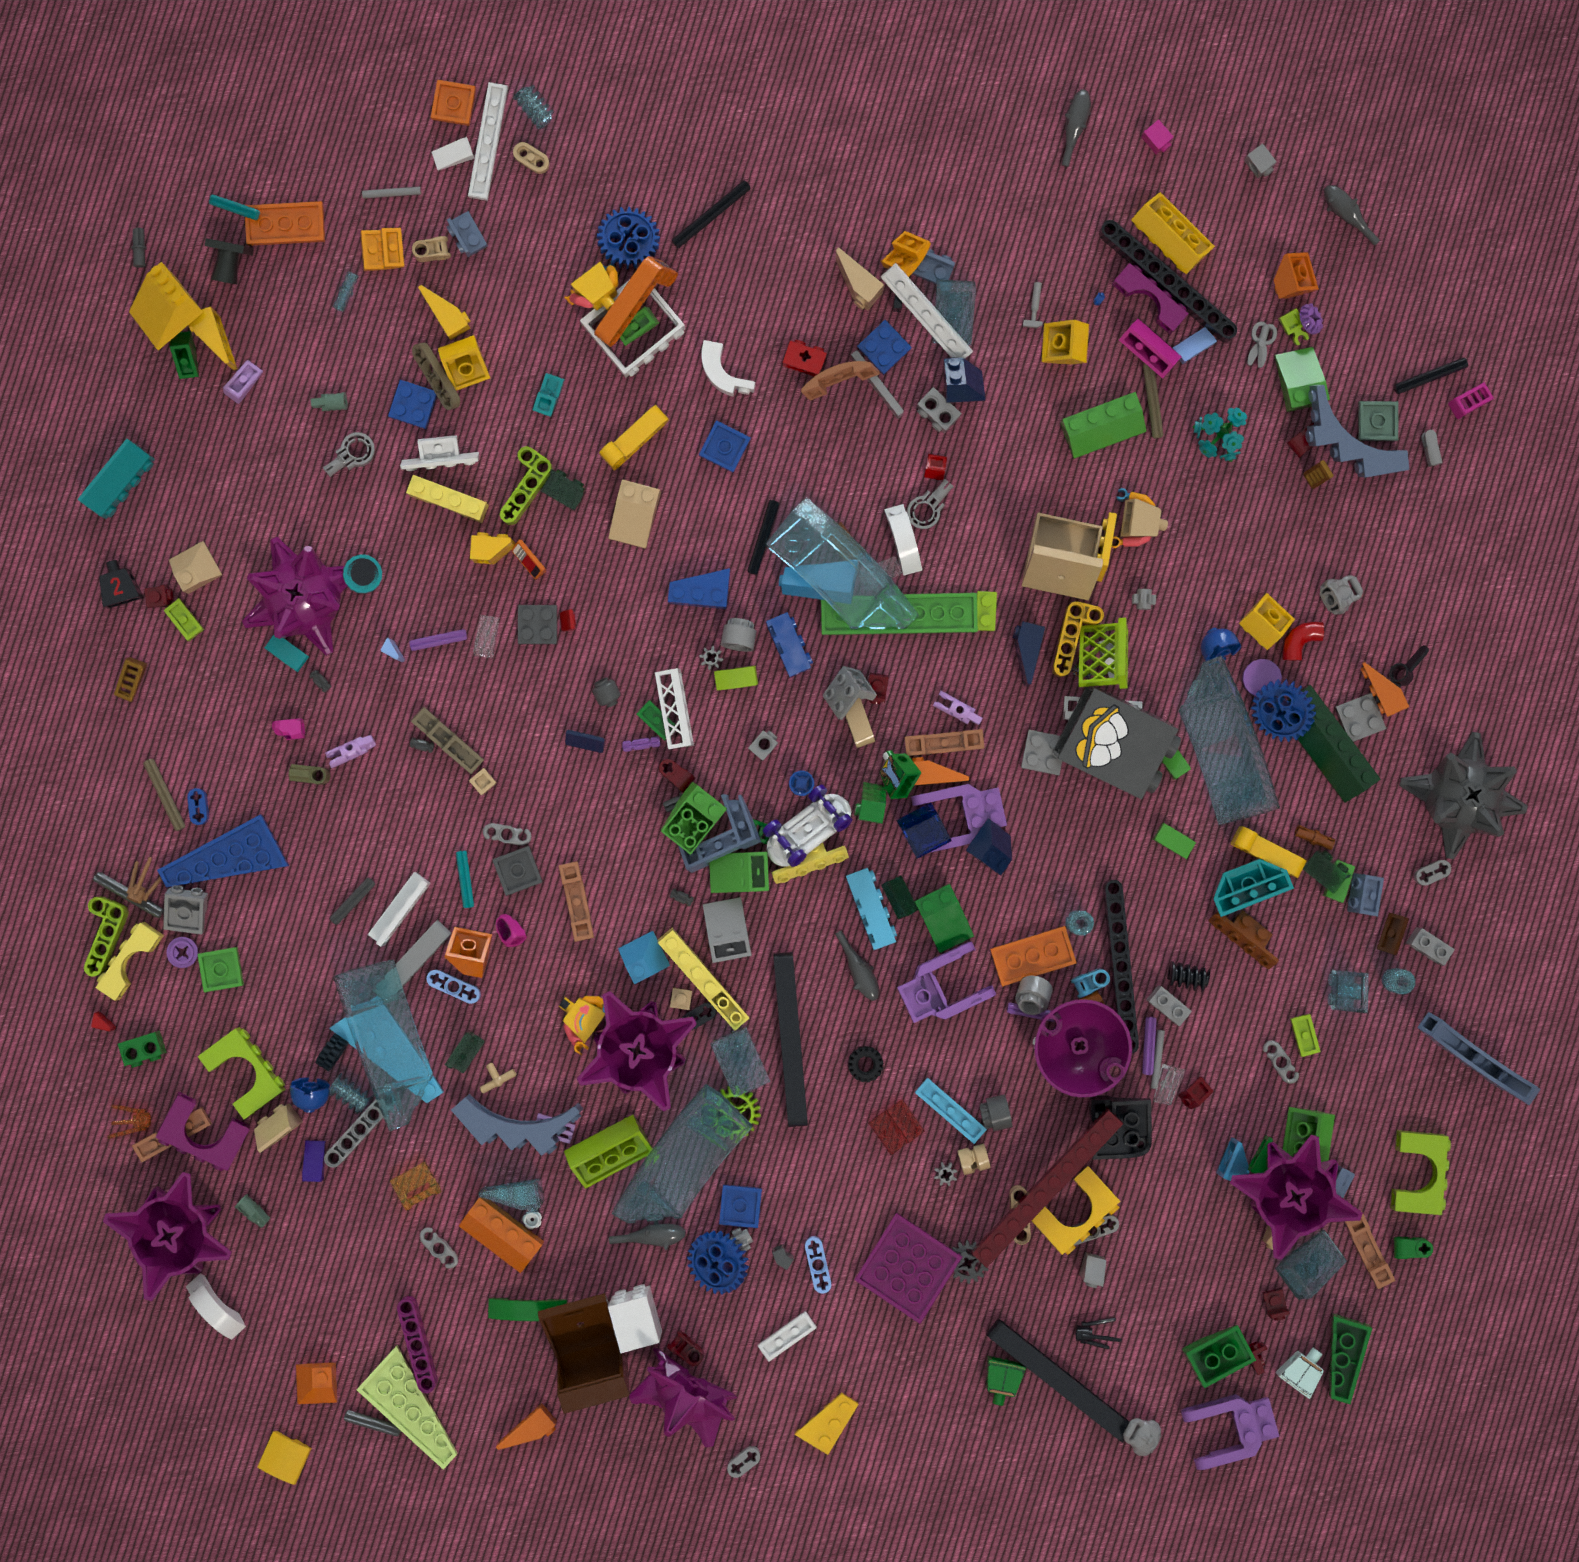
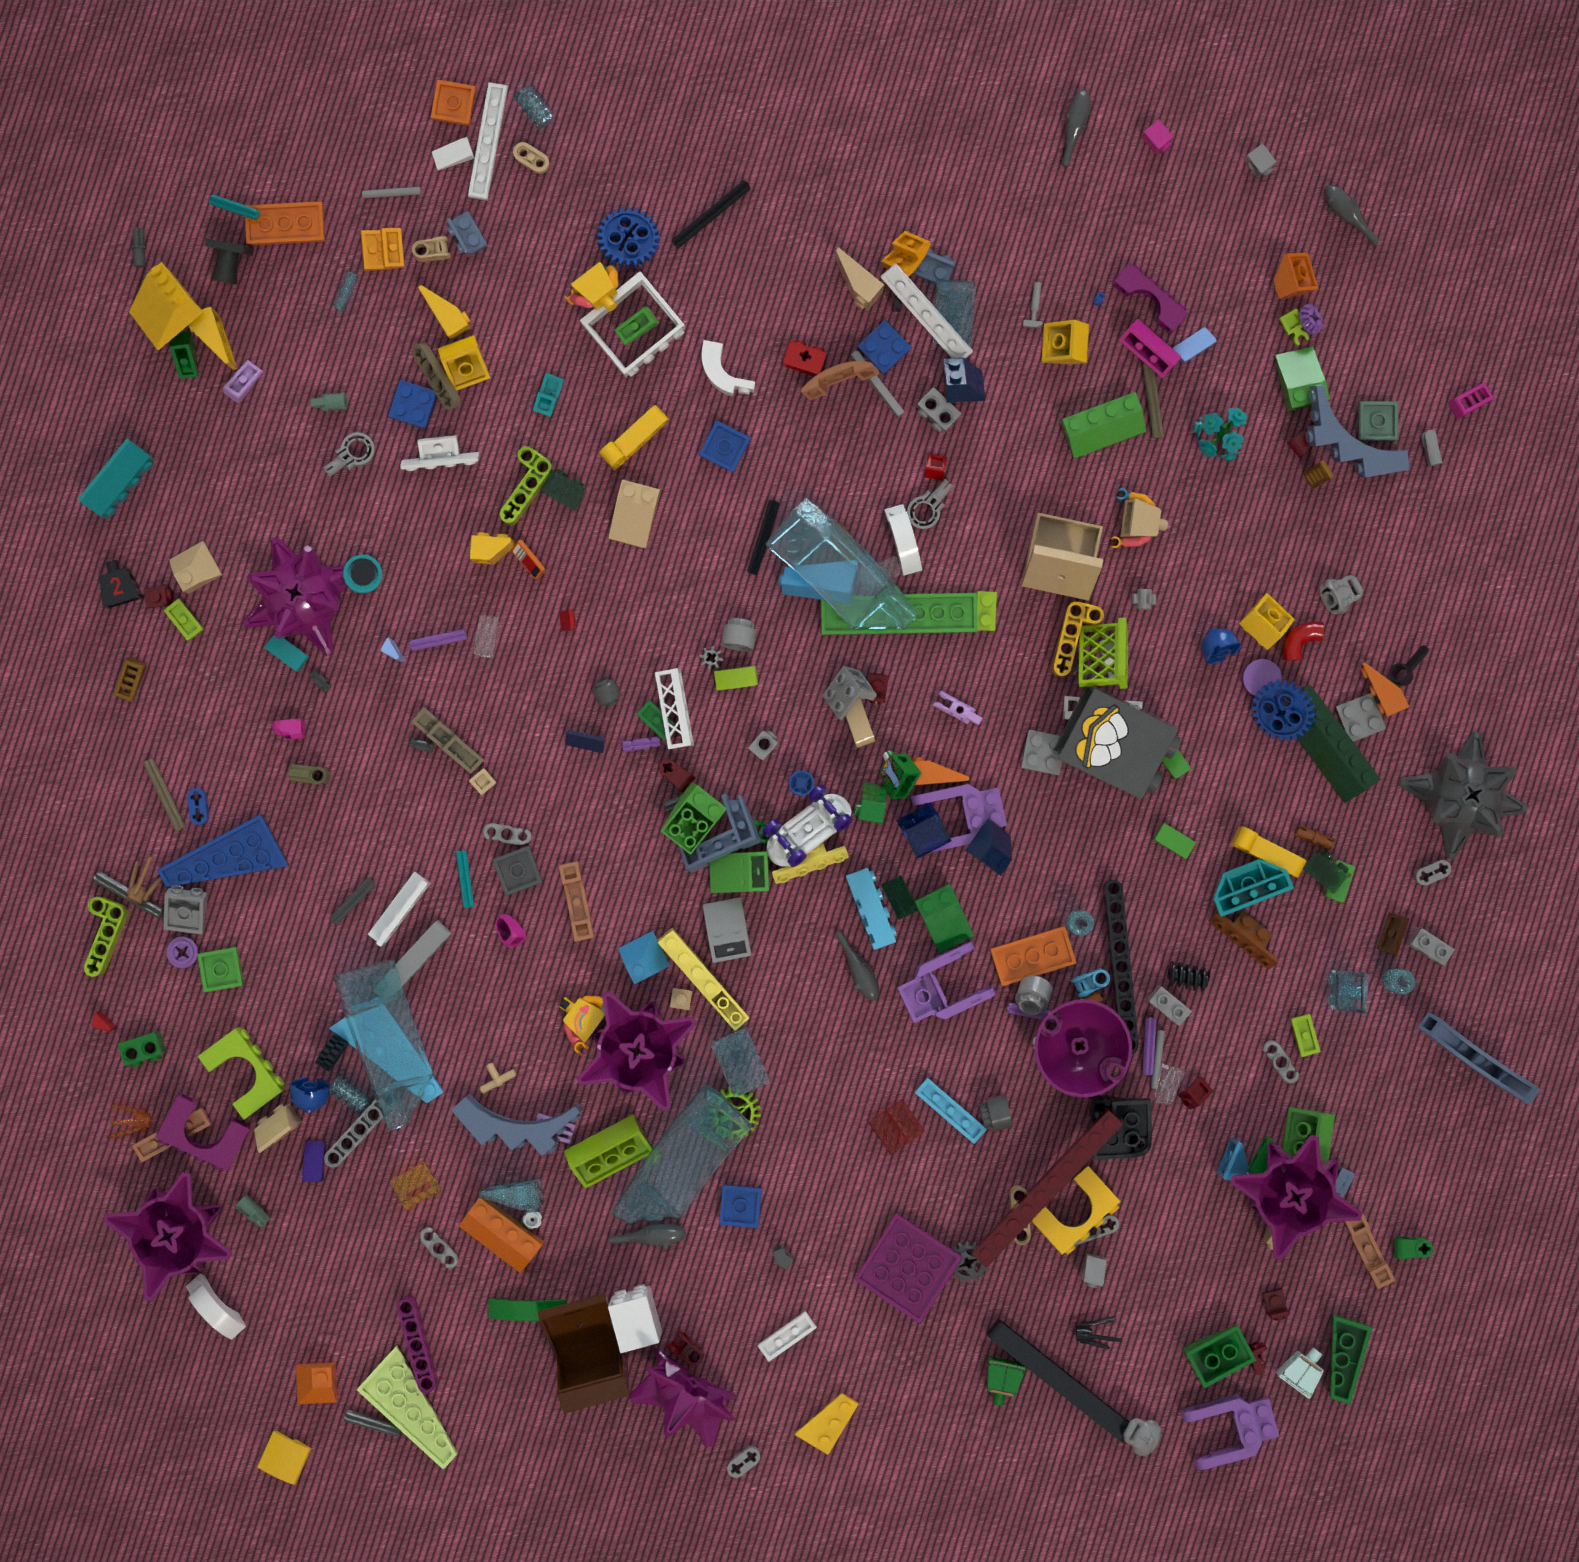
(115, 980): light yellow arch -> none
(350, 750): lavender hinge -> none
(447, 498): light yellow arch -> none
(464, 997): light blue beam -> none
(465, 1052): clear green bracket -> none
(469, 951): orange slope -> none
(533, 1427): orange slope -> none
(537, 624): dark grey plate -> none
(632, 298): orange beam -> none
(681, 897): dark grey piece -> none
(696, 1011): black beam -> none
(701, 591): blue wedge -> none
(717, 1262): blue gear -> none
(742, 1237): light grey gear -> none
(789, 644): blue wedge -> none
(790, 1039): black beam -> none
(809, 1251): light blue beam -> none
(877, 1064): black tyre -> none
(944, 742): nougat slope -> none
(950, 1176): light grey gear -> none
(973, 1159): tan wheel -> none
(1027, 645): dark blue slope -> none
(1106, 542): yellow wing -> none
(1172, 233): yellow slope -> none
(1177, 282): black beam -> none
(1227, 746): clear light blue slope -> none
(1260, 347): light grey piece -> none
(1311, 1266): clear light blue slope -> none
(1365, 894): sand blue bracket -> none
(1431, 375): black axle -> none
(1431, 1197): lime arch -> none

